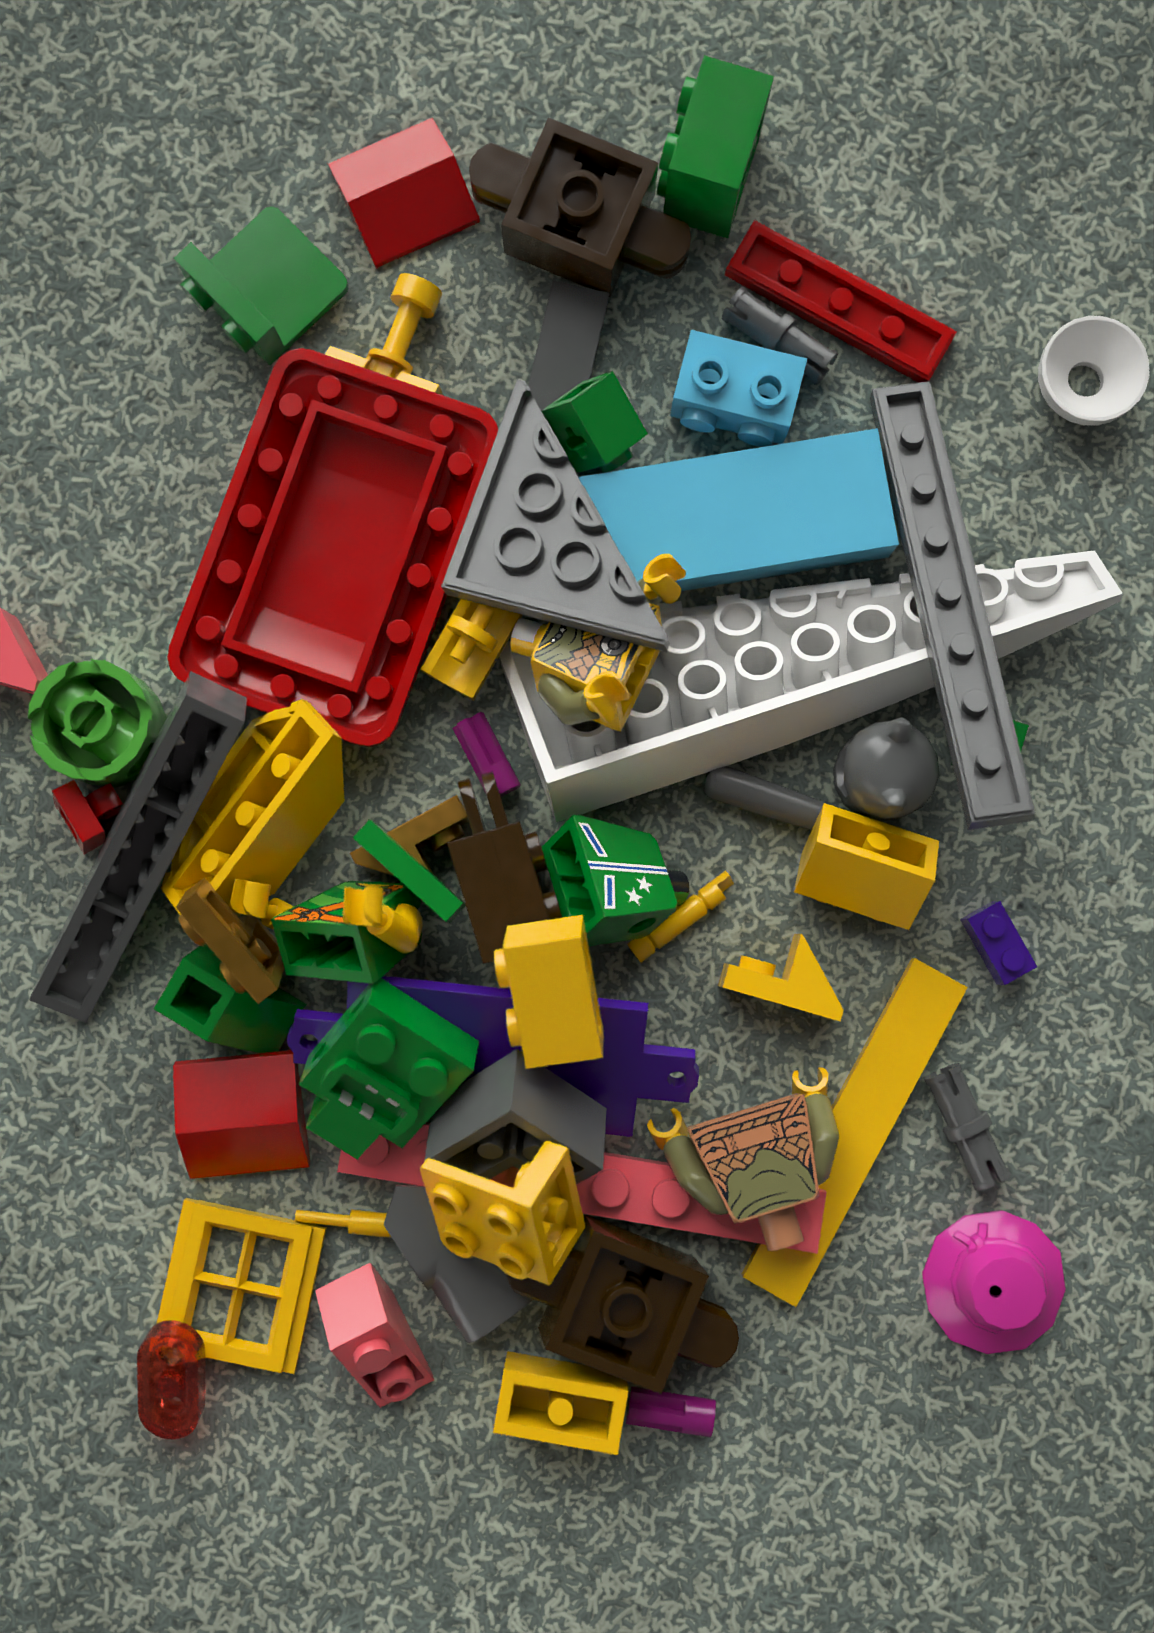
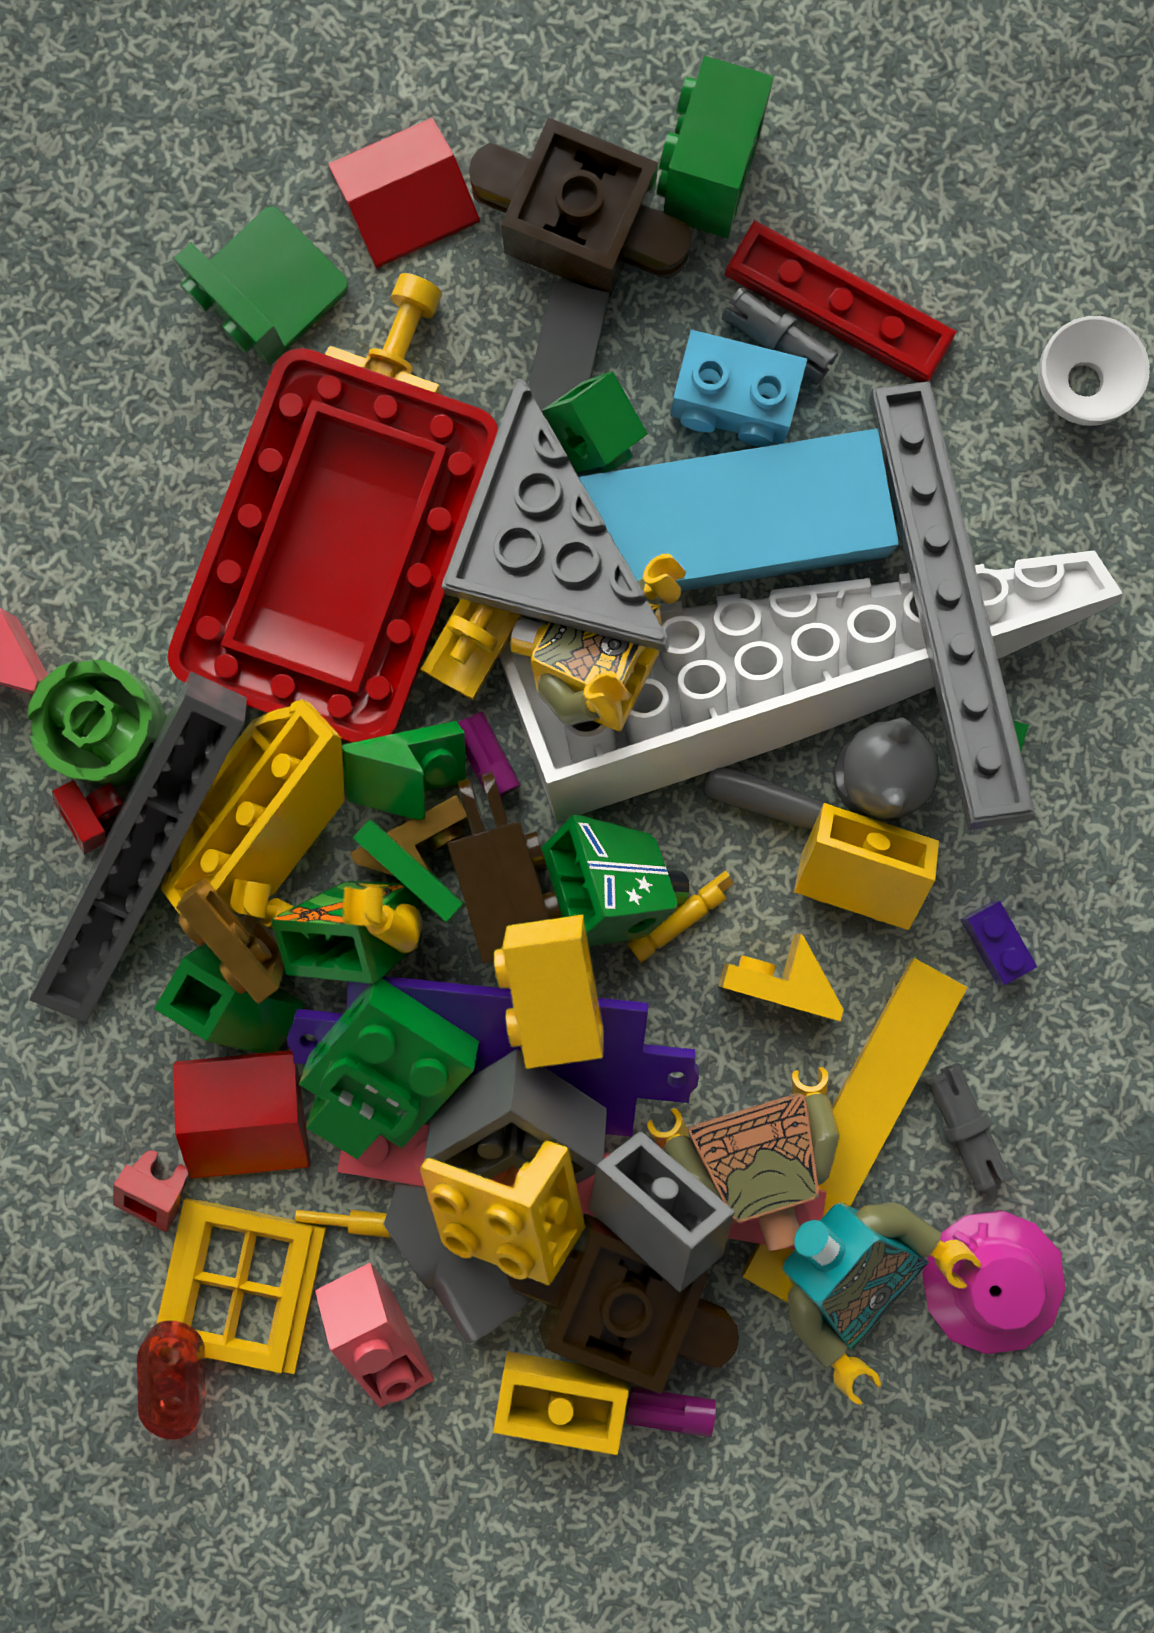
(146, 1196): none -> tile
(399, 767): none -> green slope
(660, 1210): none -> dark grey brick
(851, 1274): none -> torso

